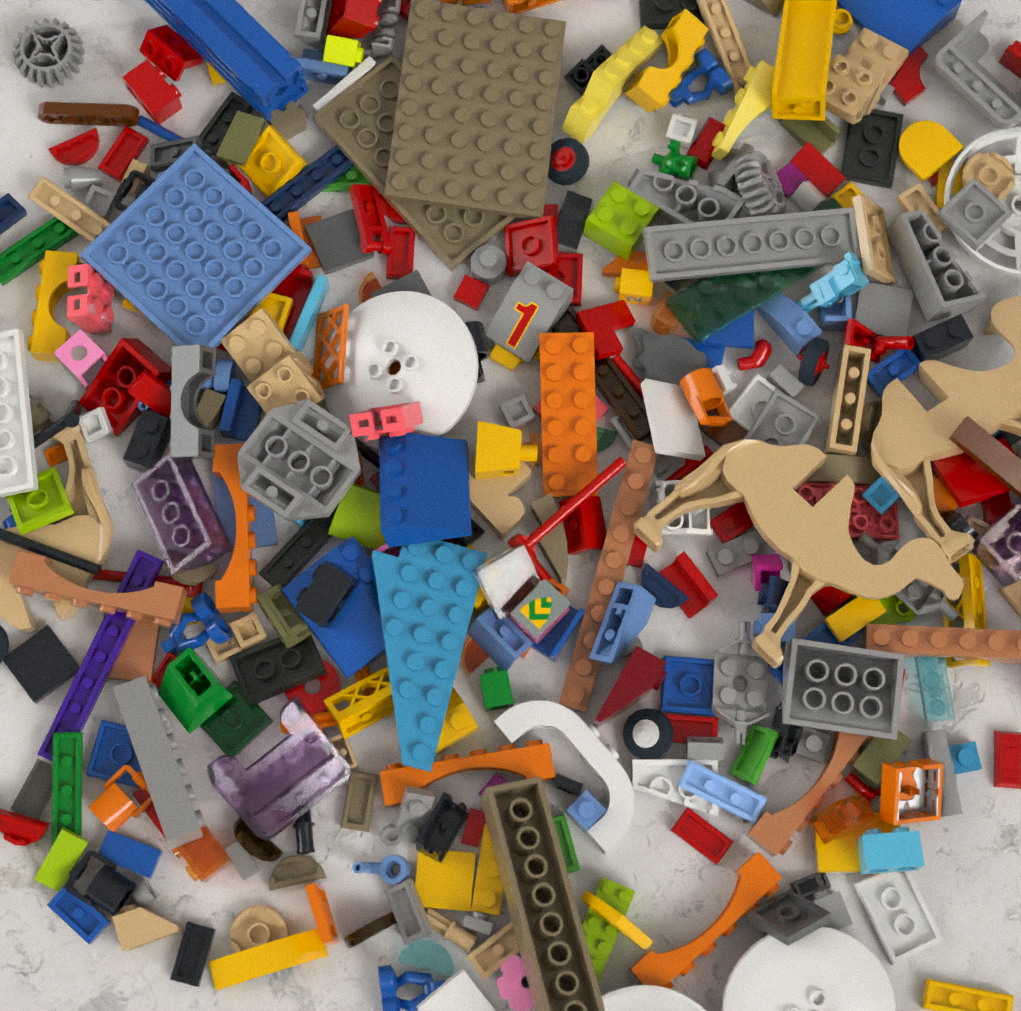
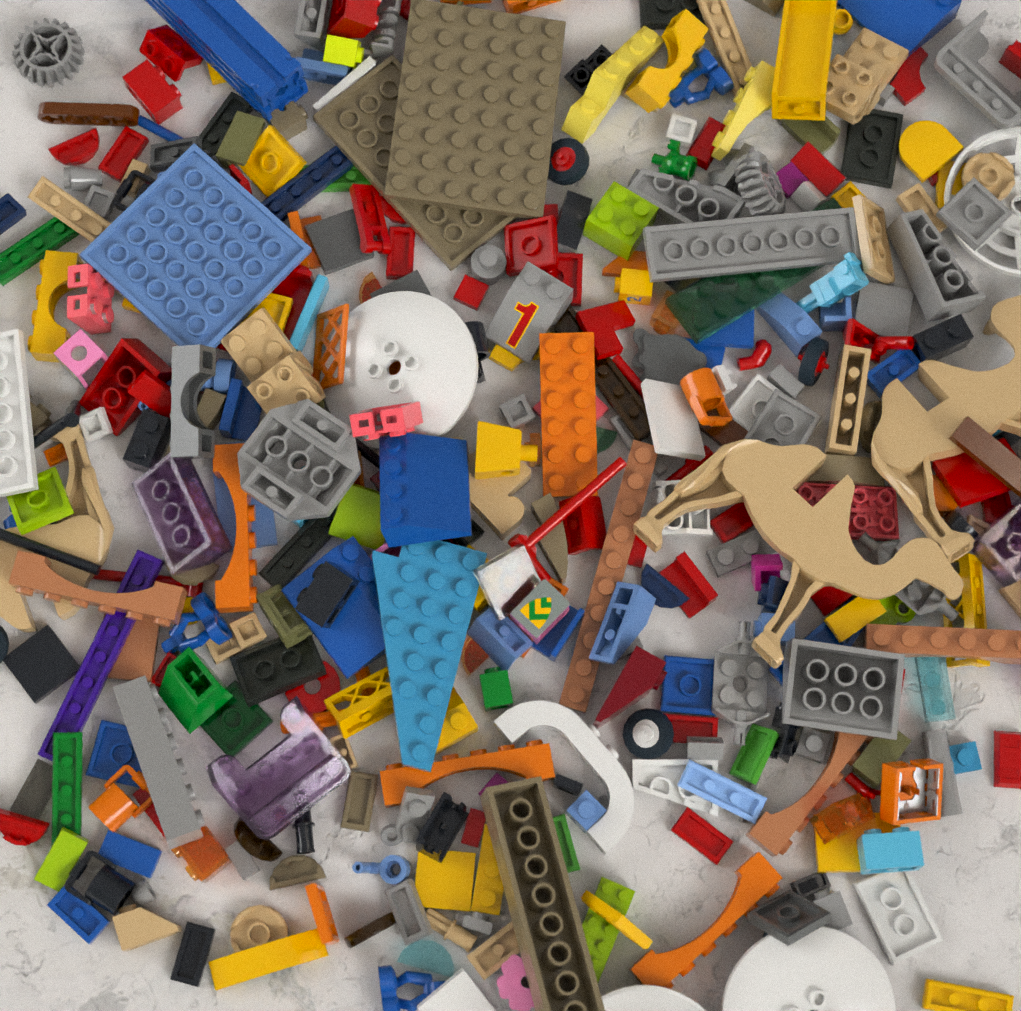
(881, 495): dark azure plate -> none

